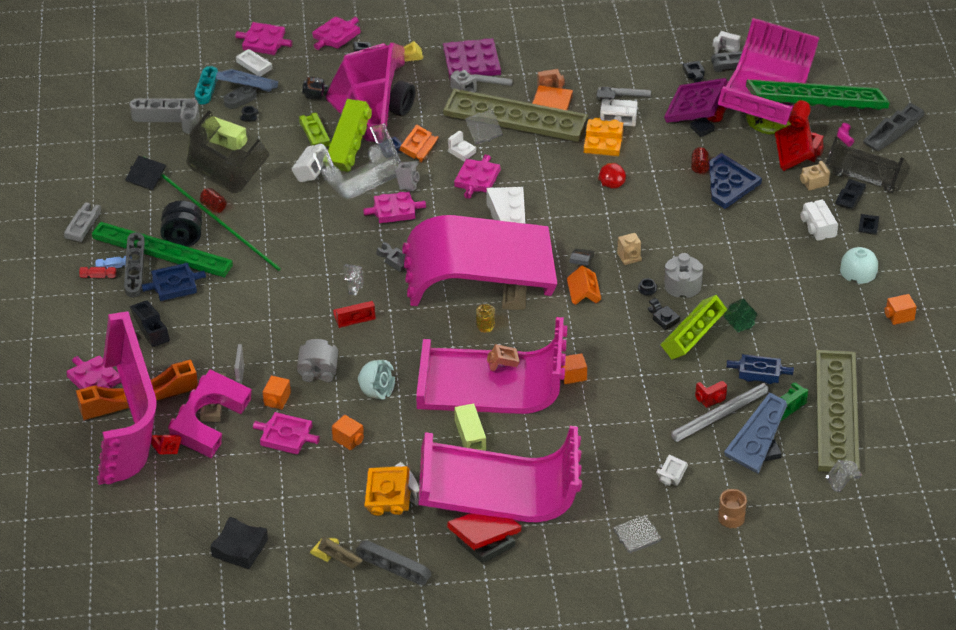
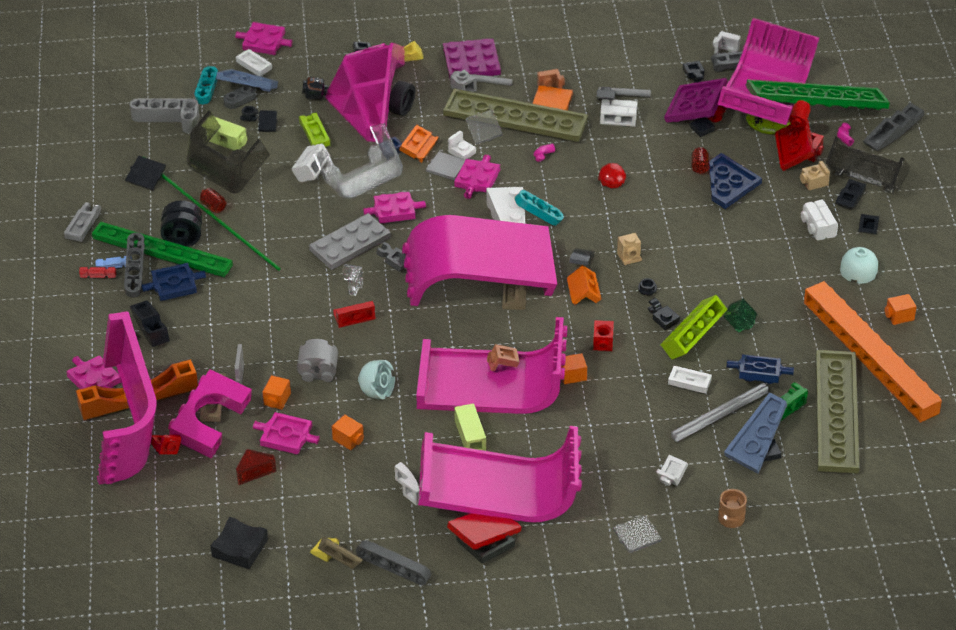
(254, 465): none -> clear red slope
(267, 121): none -> black slope
(336, 32): dark pink plate -> none
(349, 133): lime brick -> none
(349, 241): none -> light grey plate
(387, 490): light orange plate -> none
(407, 175): light grey brick -> none
(445, 165): none -> light grey piece
(485, 317): clear yellow brick -> none
(539, 207): none -> teal beam
(542, 150): none -> dark pink arm
(603, 137): light orange plate -> none
(603, 335): none -> red brick
(683, 276): light grey brick -> none
(690, 379): none -> white plate
(712, 394): red bracket -> none
(842, 473): clear bracket -> none
(873, 352): none -> orange brick

